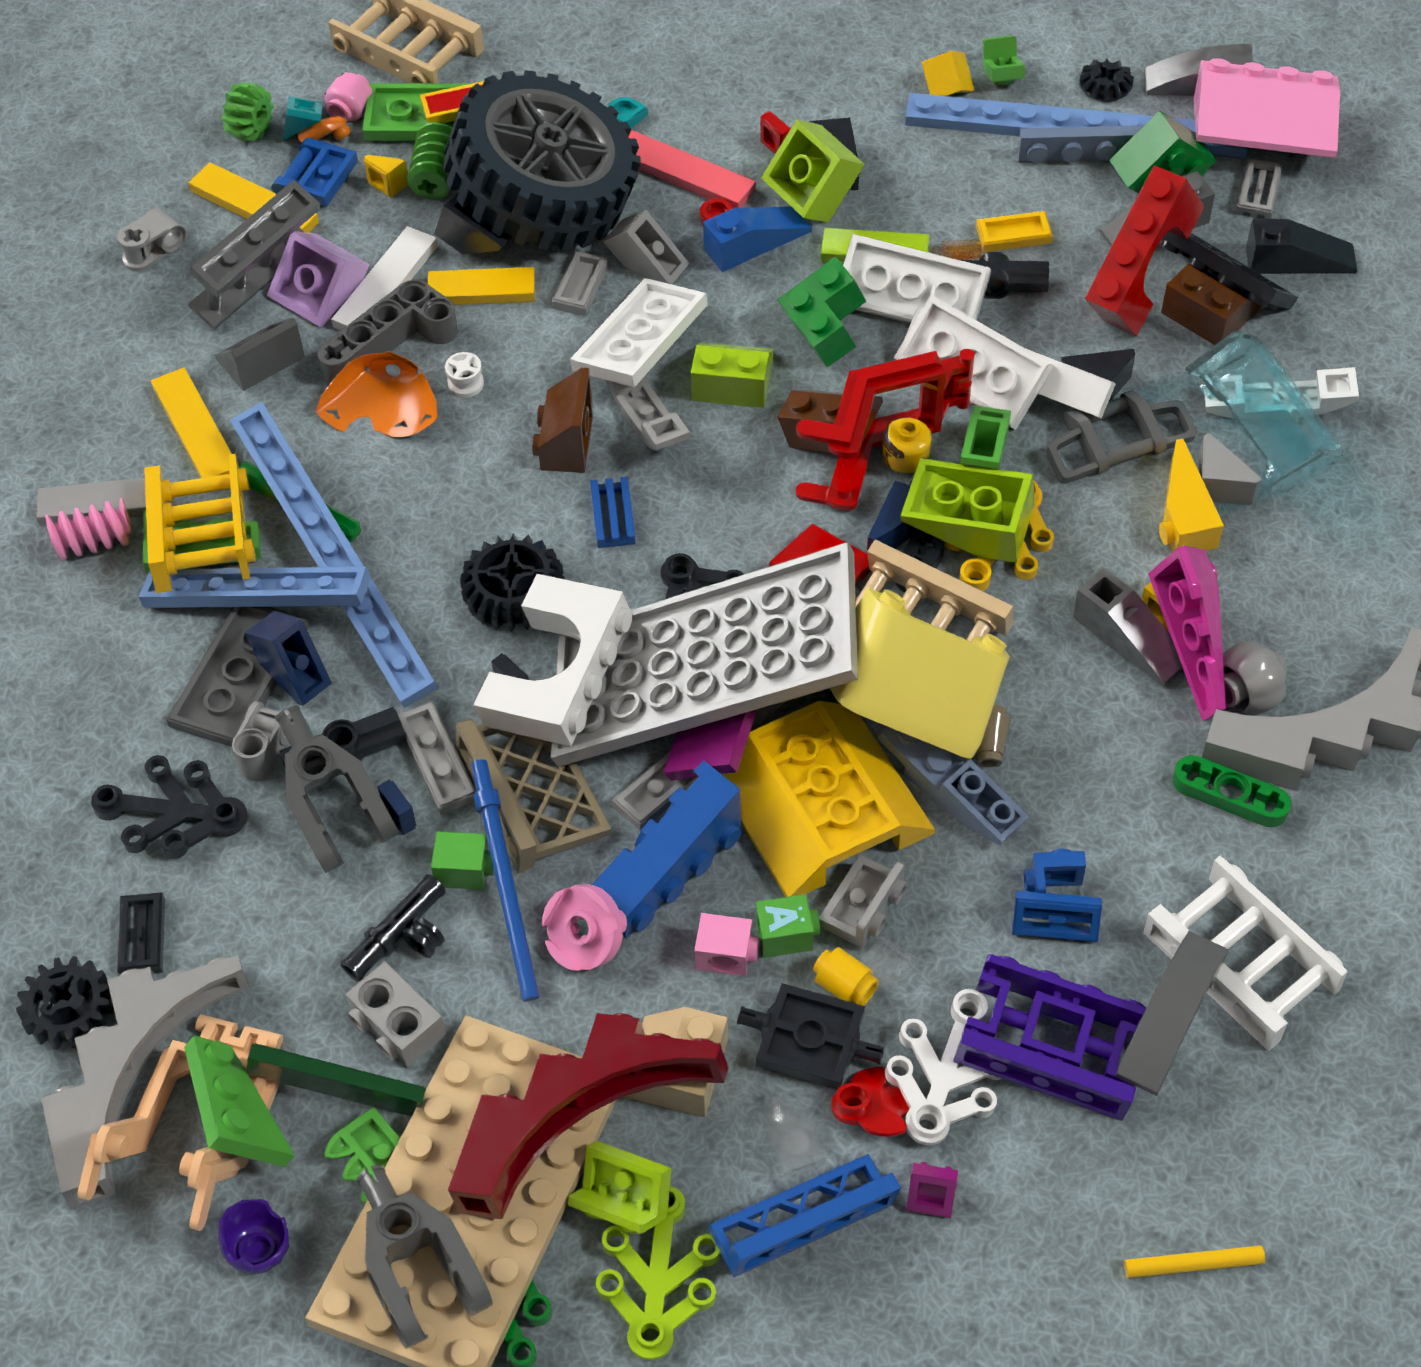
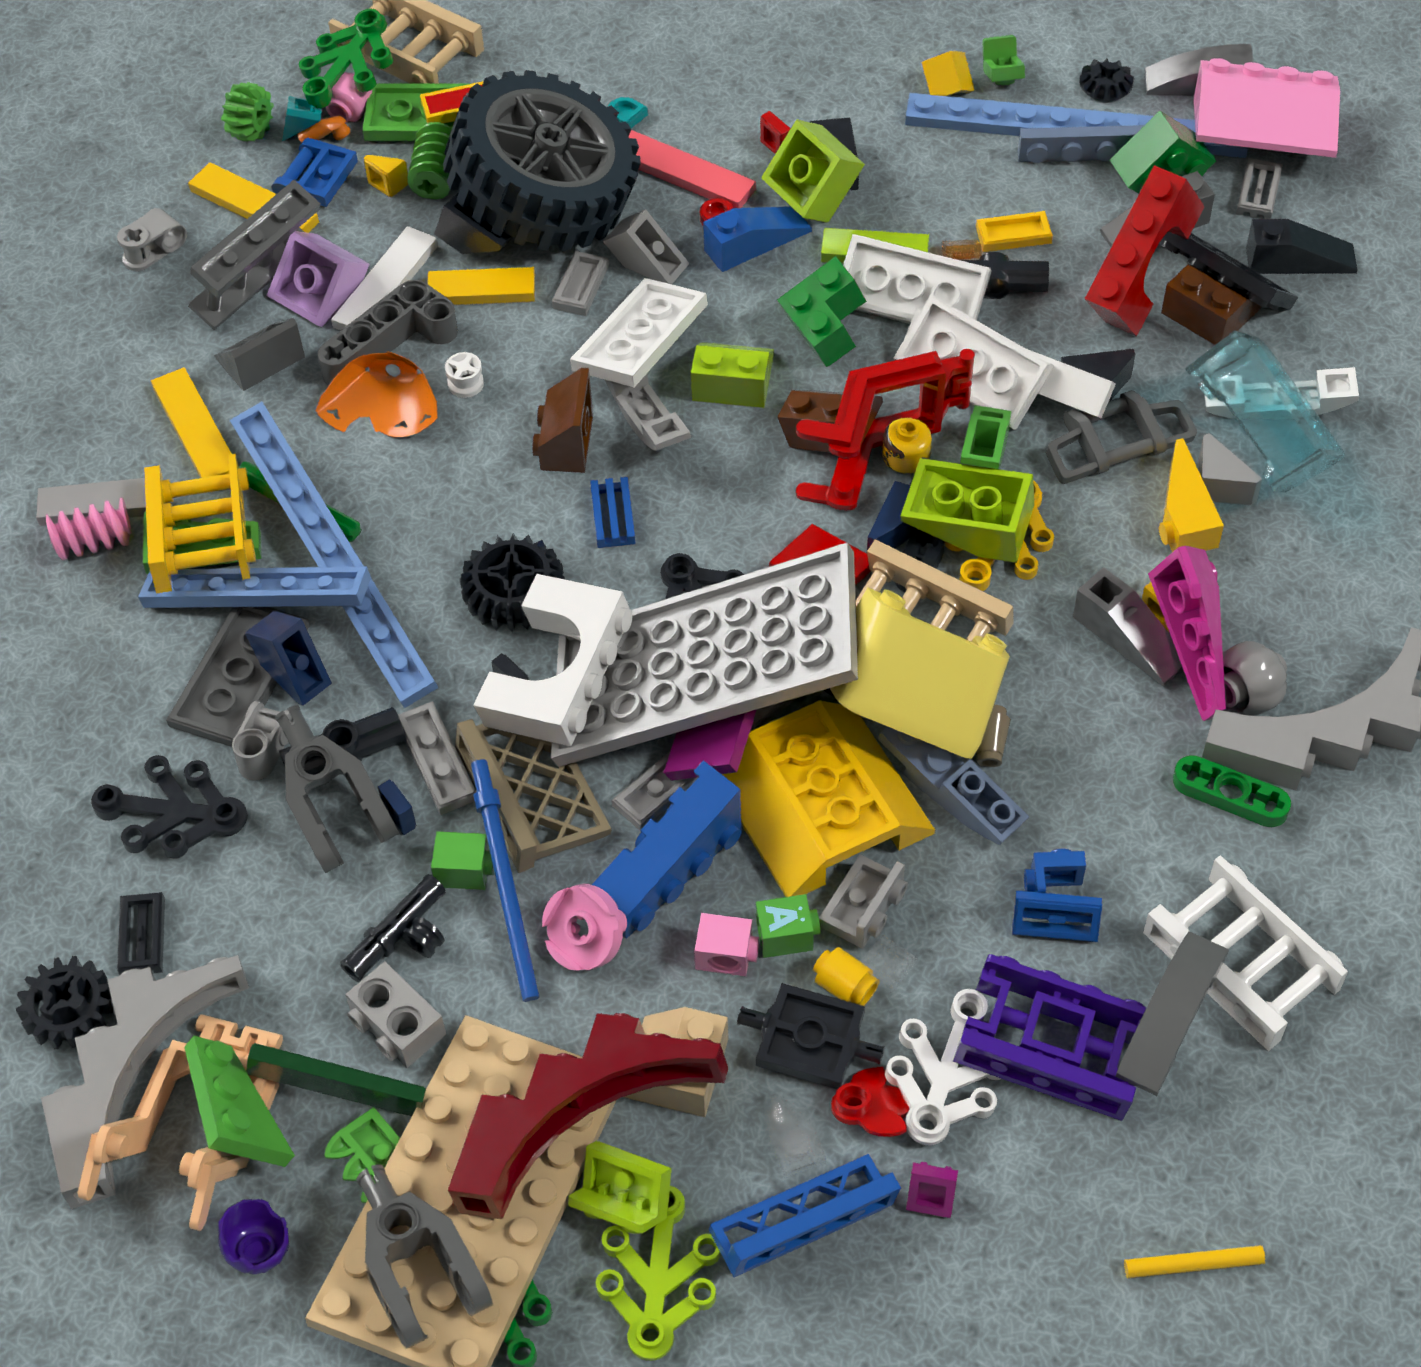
(368, 26): none -> green plant

